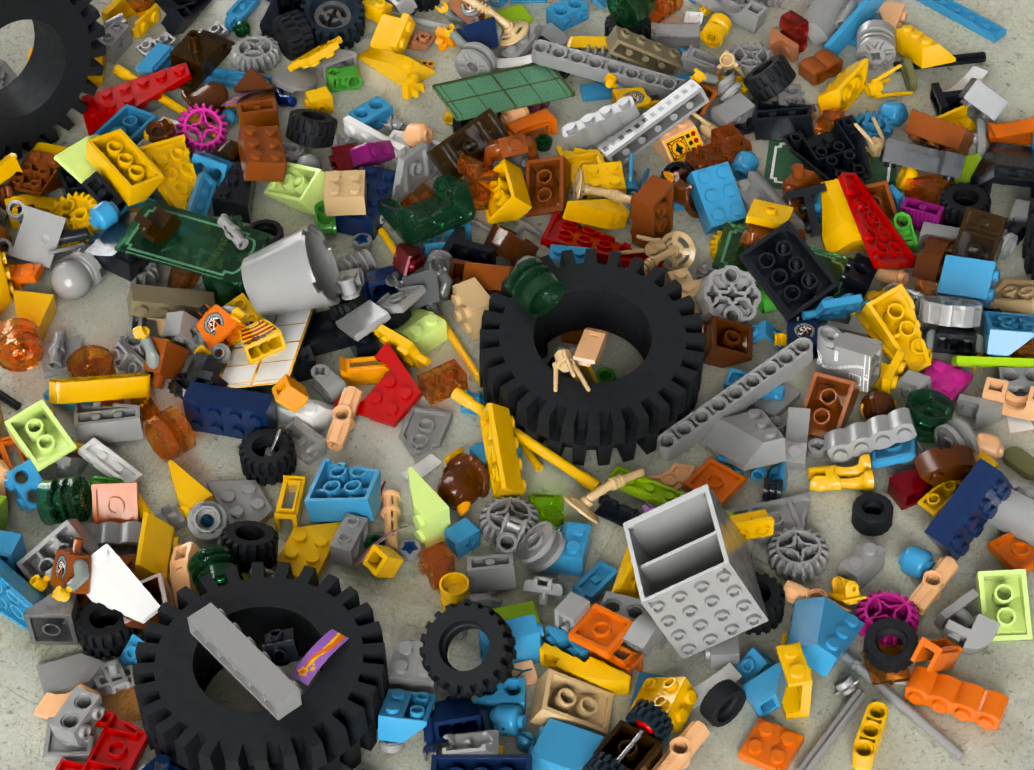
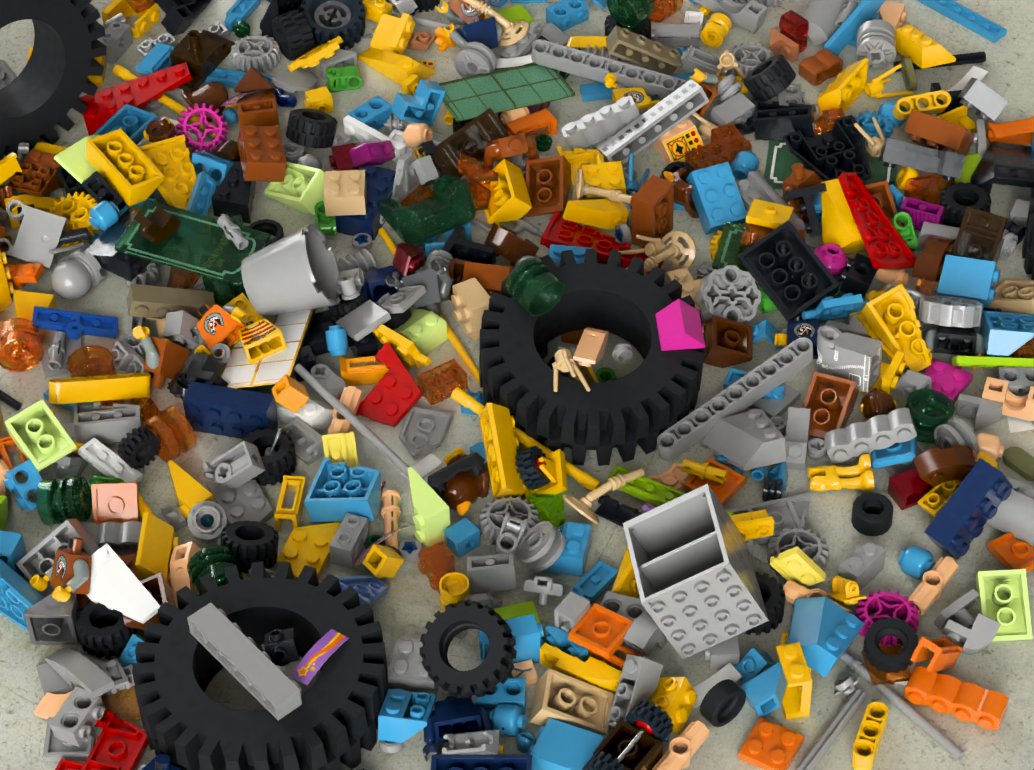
(23, 148): none -> light grey hand
(75, 323): none -> blue hinge
(80, 672): none -> light grey slope
(139, 448): none -> black tyre
(235, 466): none -> light grey piece
(336, 340): none -> dark azure brick
(340, 448): none -> light yellow plate
(358, 424): none -> light grey piece
(368, 587): none -> medium blue wing
(422, 106): none -> dark azure brick
(424, 165): none -> piece
(470, 462): none -> black piece
(542, 472): none -> plate
(622, 352): none -> light grey plate
(623, 233): none -> light grey tile
(636, 683): none -> light grey slope
(679, 327): none -> dark pink slope
(704, 471): none -> yellow pin
(797, 567): none -> light yellow plate
(835, 262): none -> dark pink piece
(928, 99): none -> yellow beam

